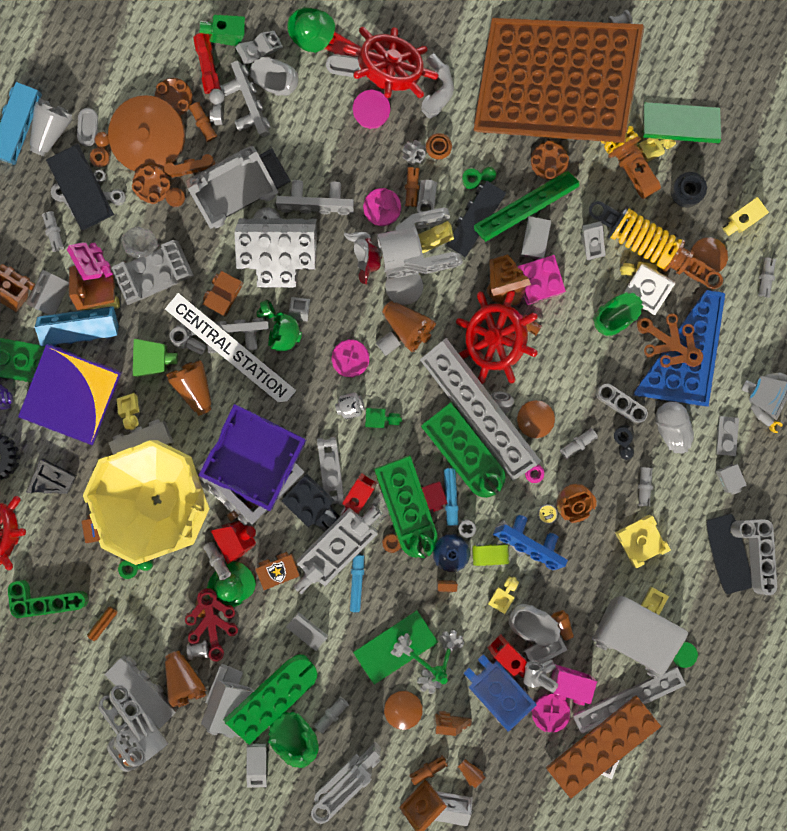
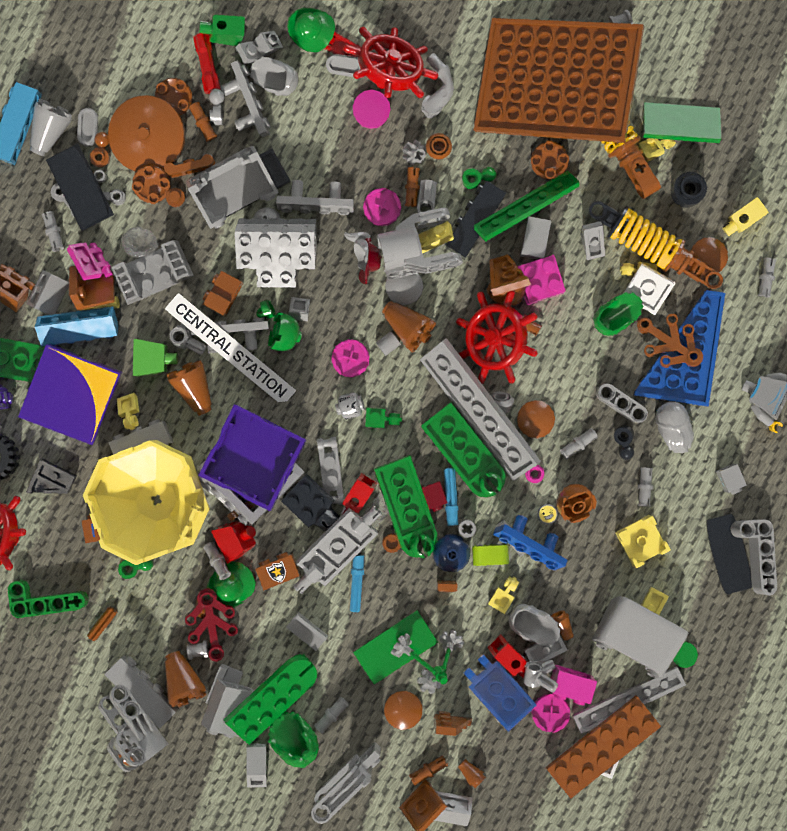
(727, 436): light grey plate -> none

